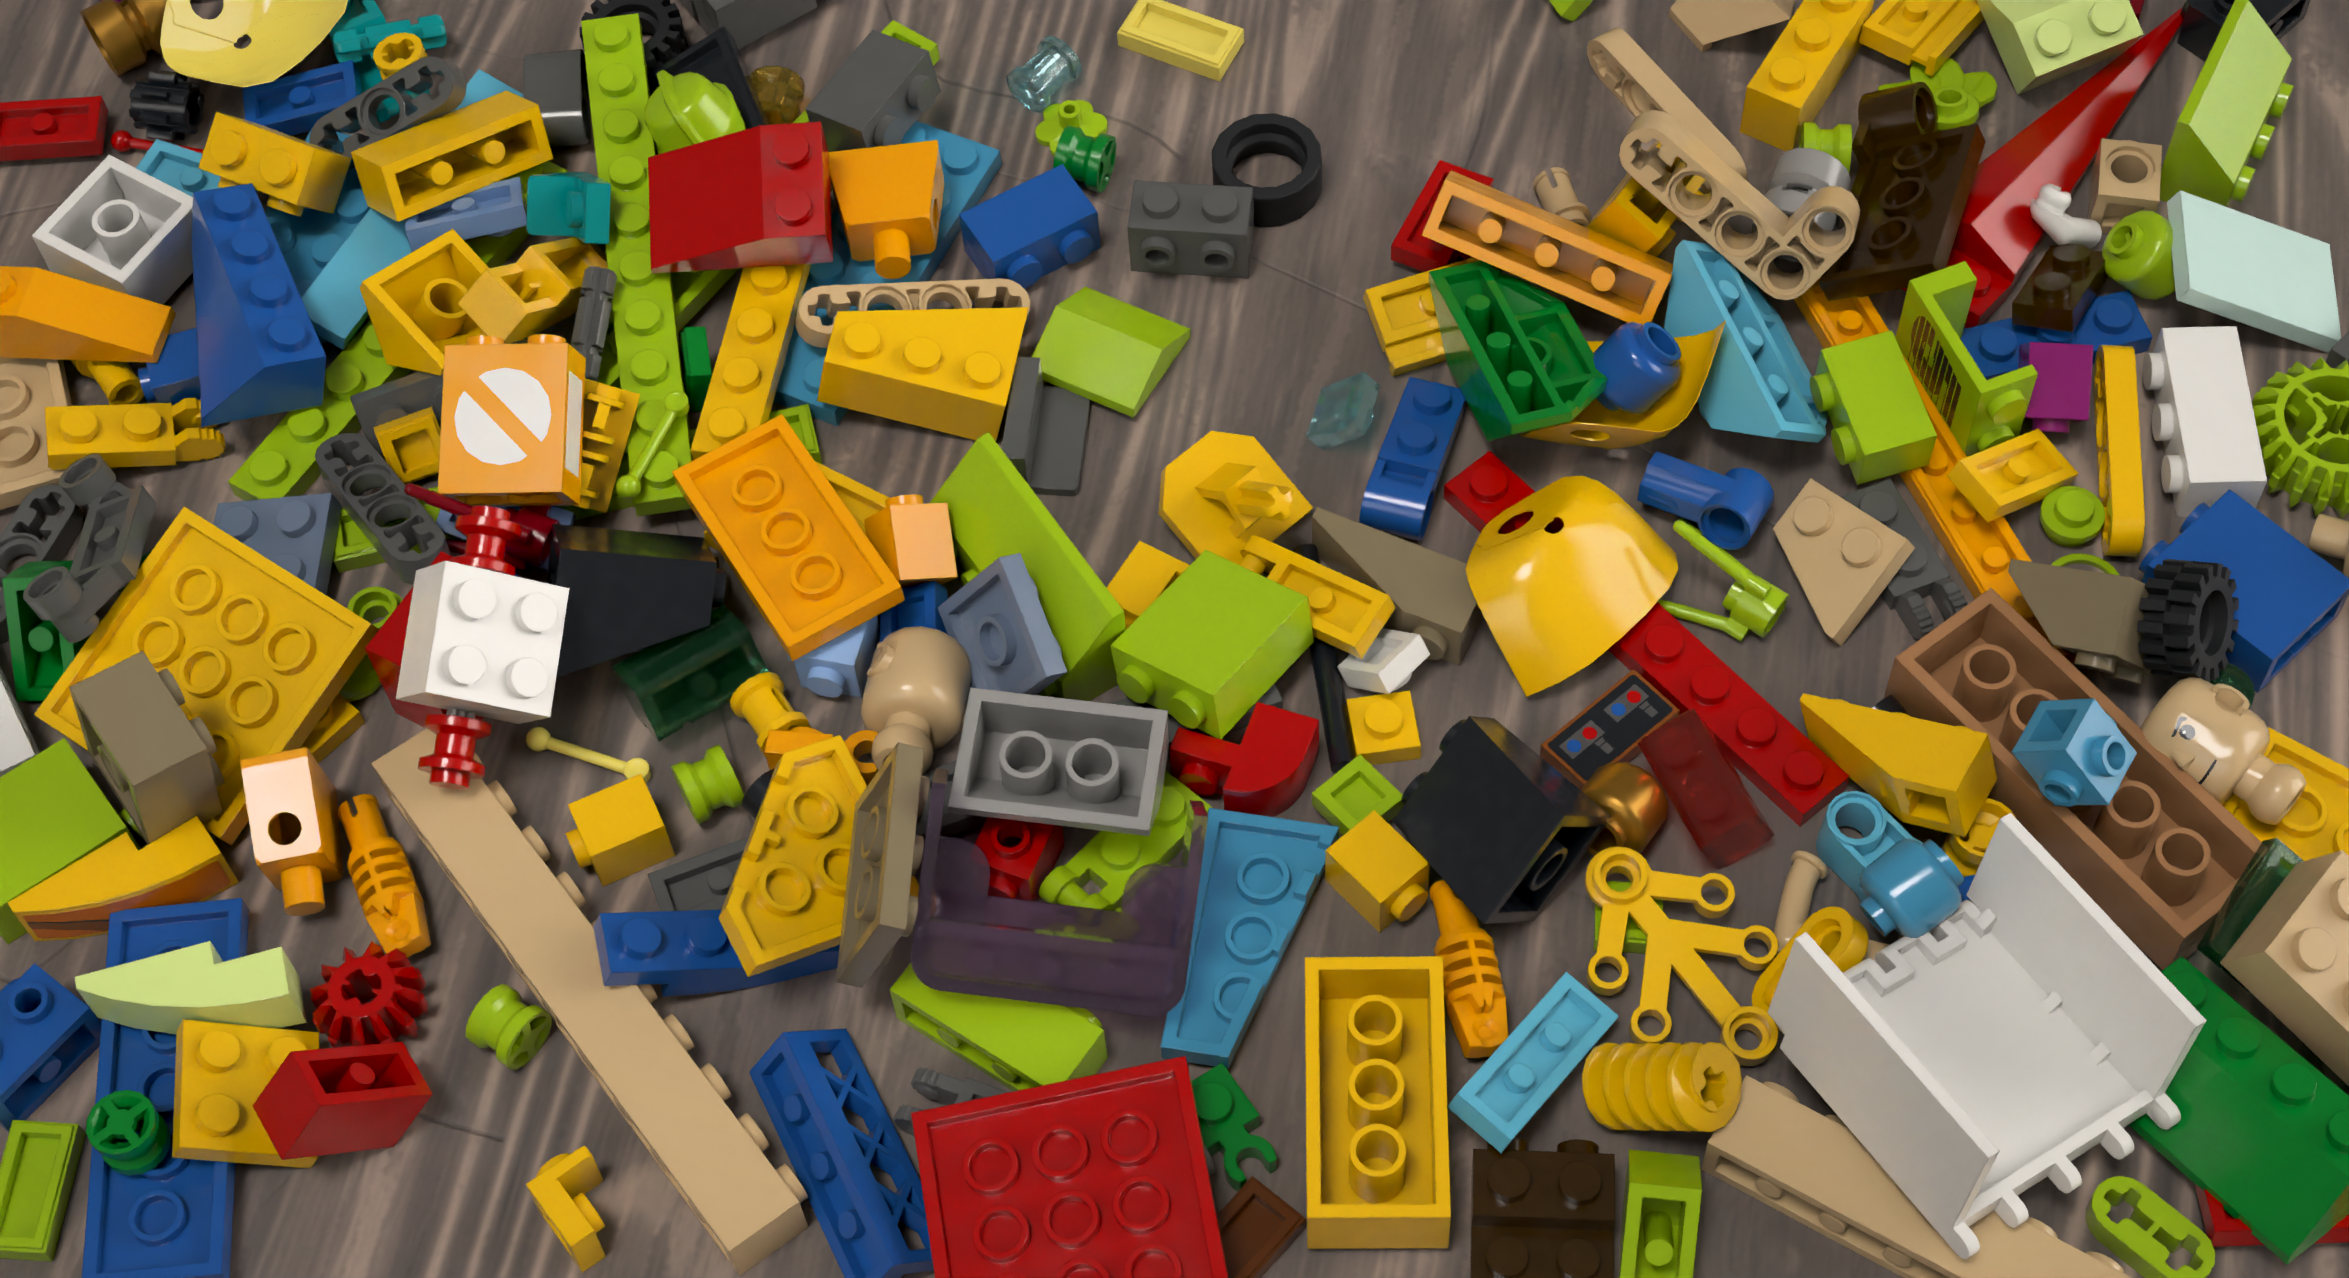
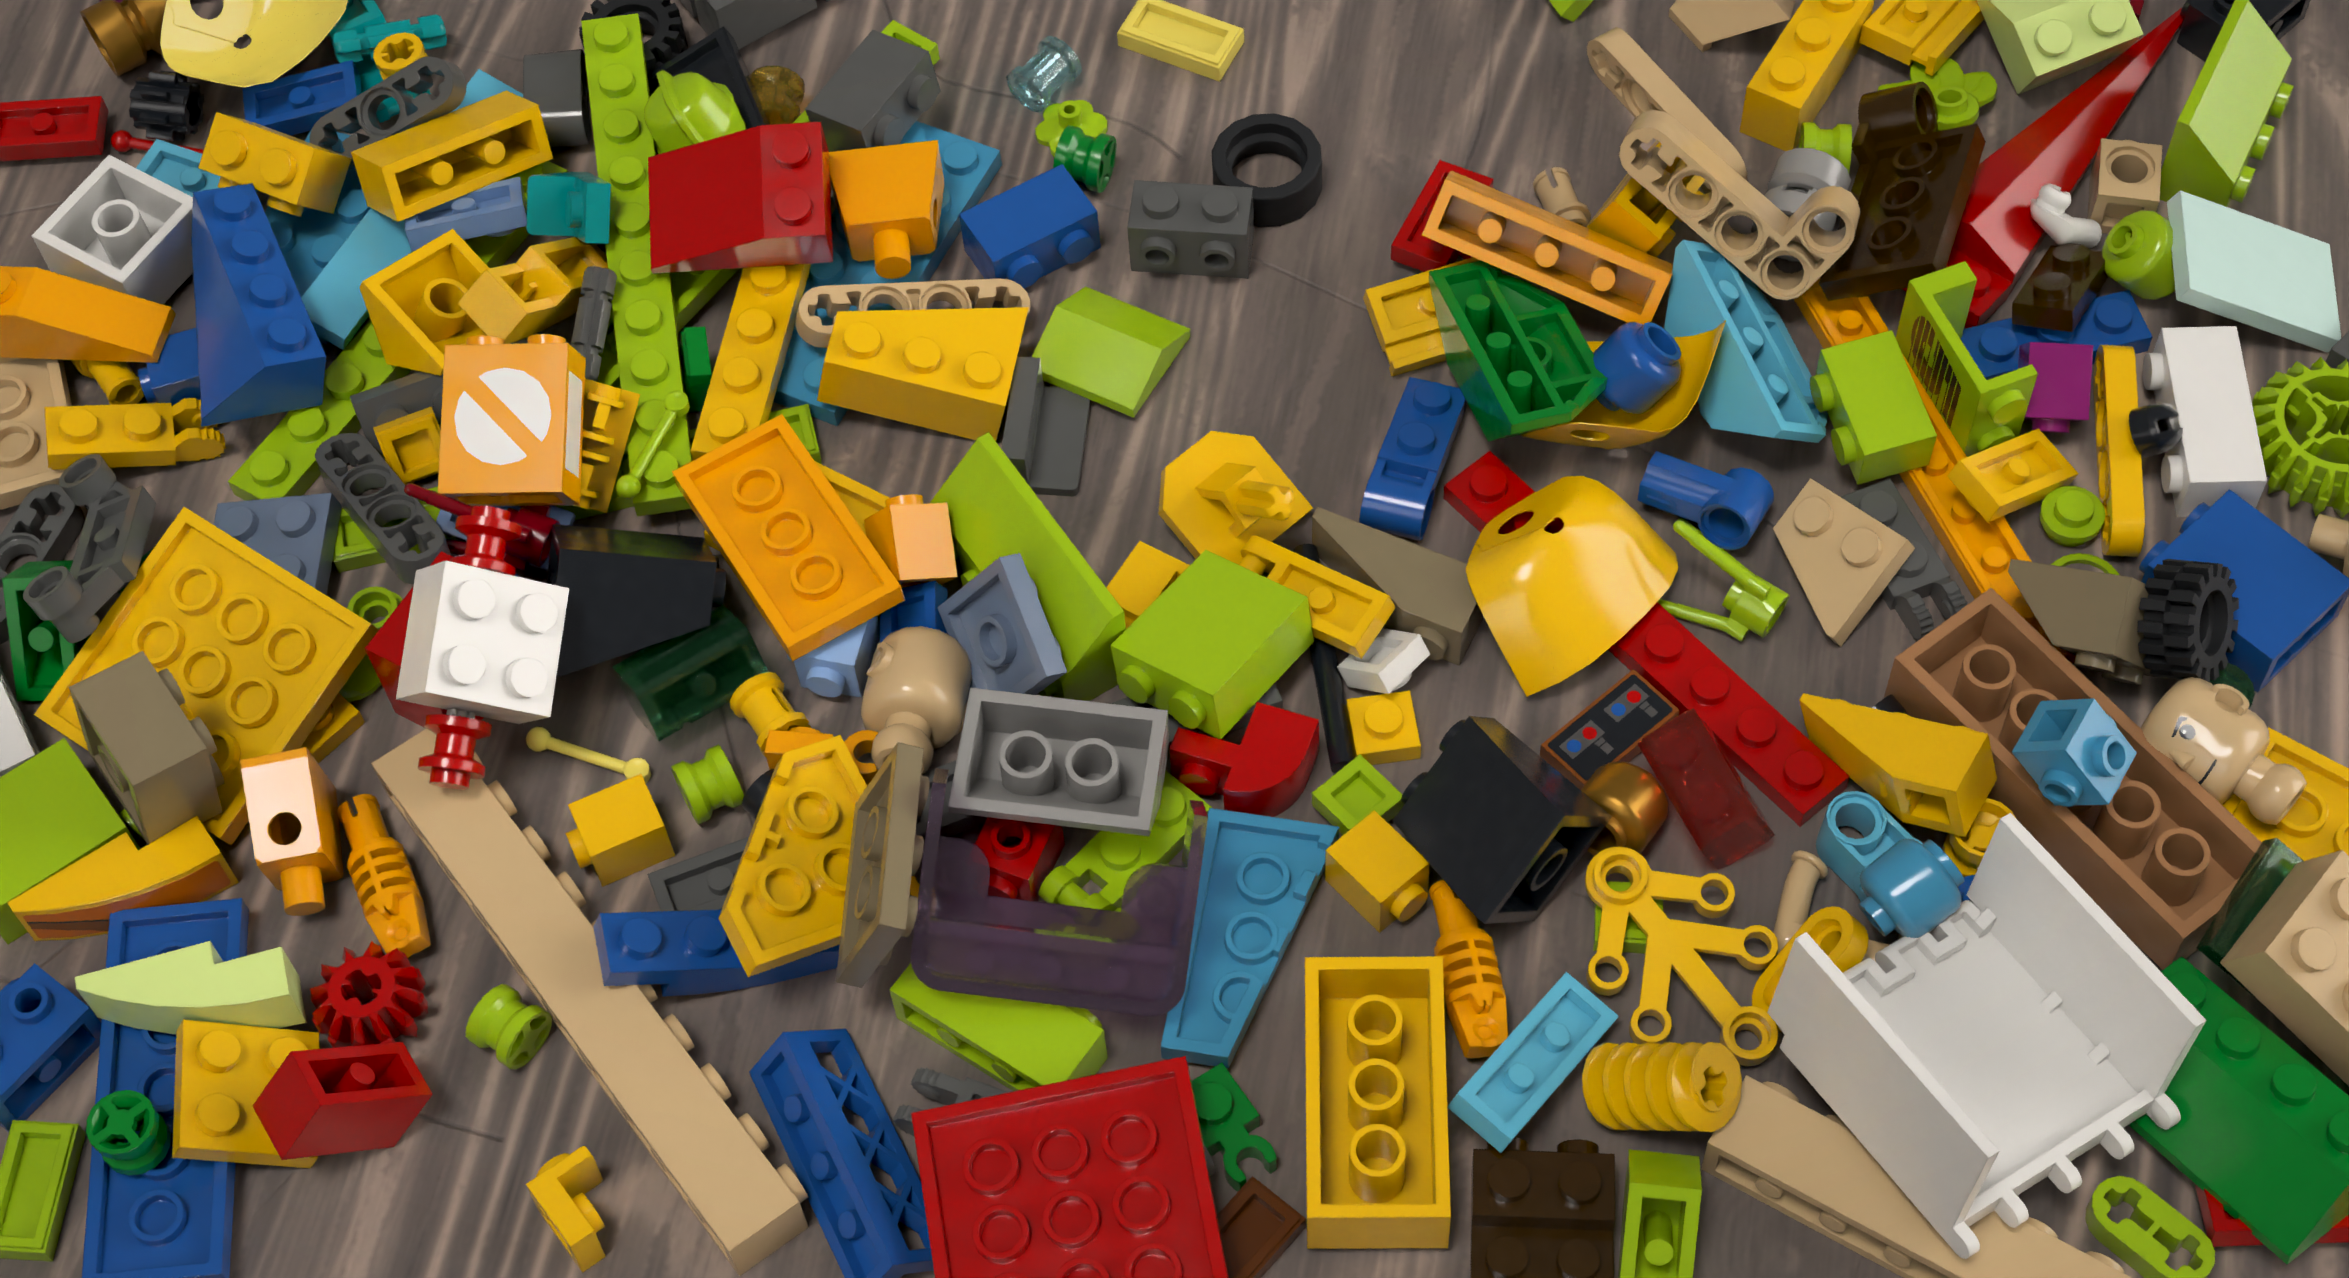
(1343, 411): clear light blue plate -> none
(2153, 430): none -> black hinge

